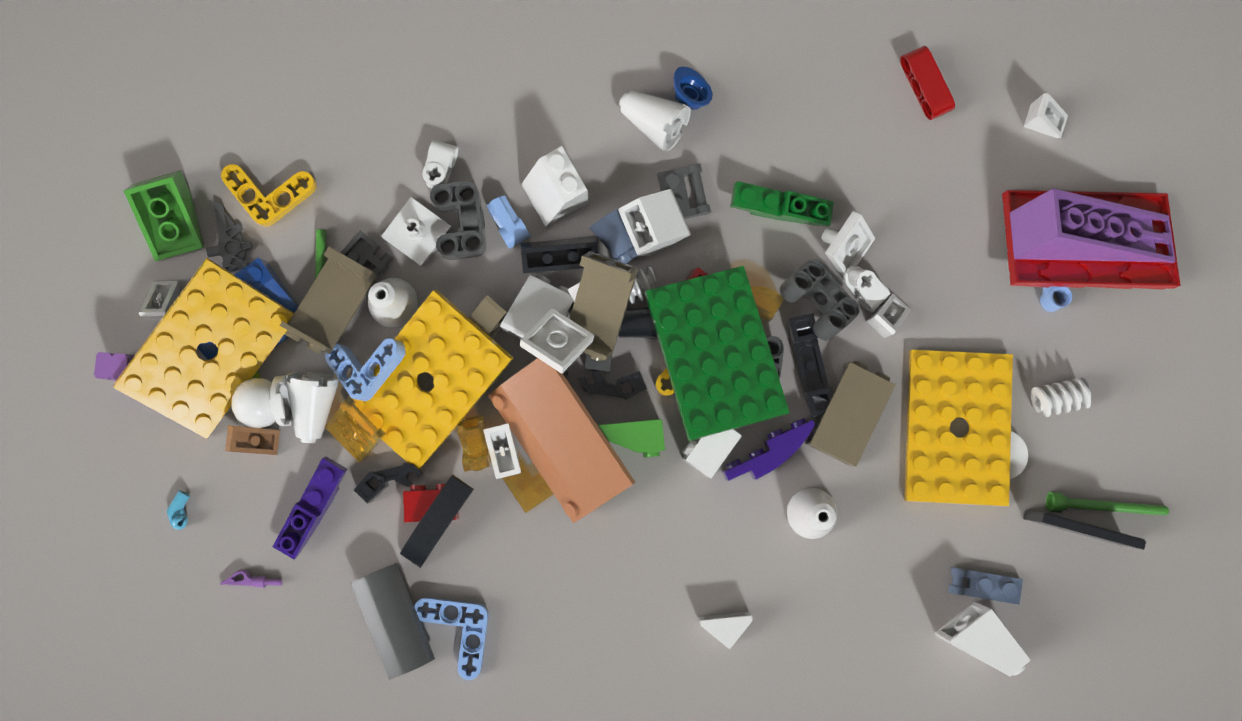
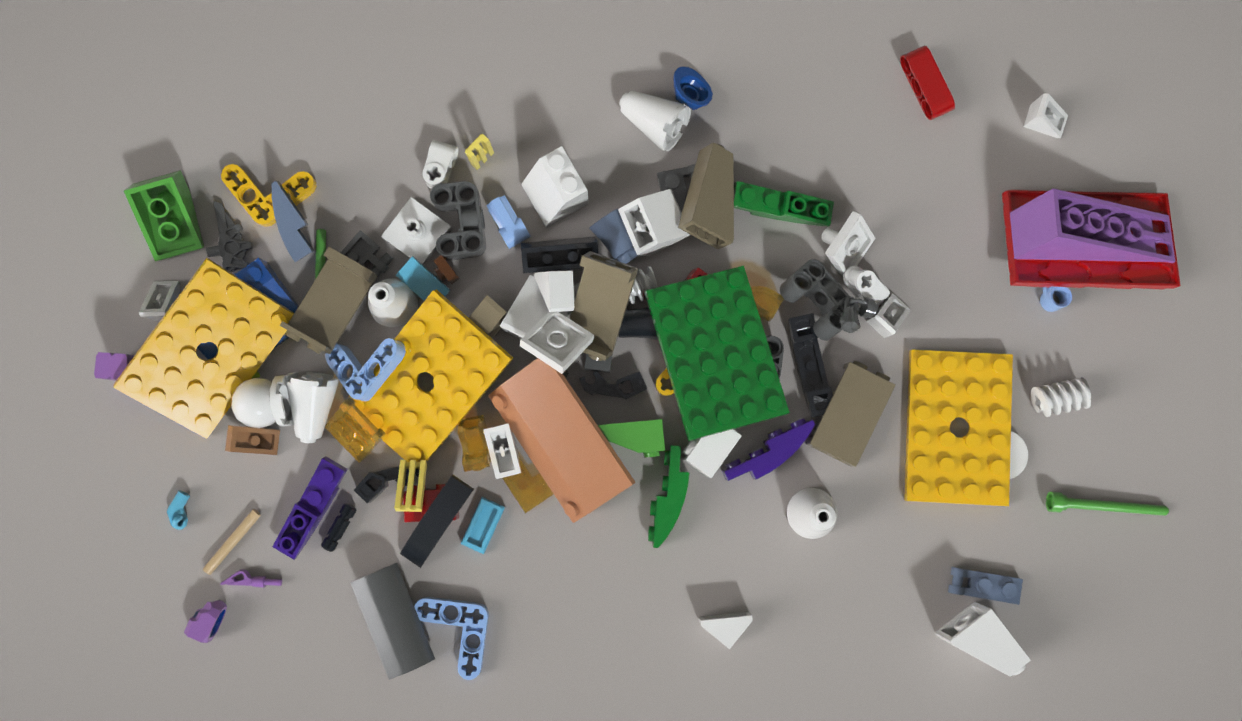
(206, 621): none -> medium lavender rock
(231, 542): none -> tan bar
(289, 223): none -> sand blue slope
(338, 527): none -> black axle
(412, 466): none -> light yellow tile
(420, 279): none -> medium azure tile
(445, 271): none -> reddish brown plate
(482, 525): none -> medium azure tile
(487, 148): none -> light yellow tile
(556, 289): none -> white slope
(668, 508): none -> green slope
(710, 198): none -> dark tan slope
(849, 319): none -> dark grey piece
(1084, 529): black tile -> none

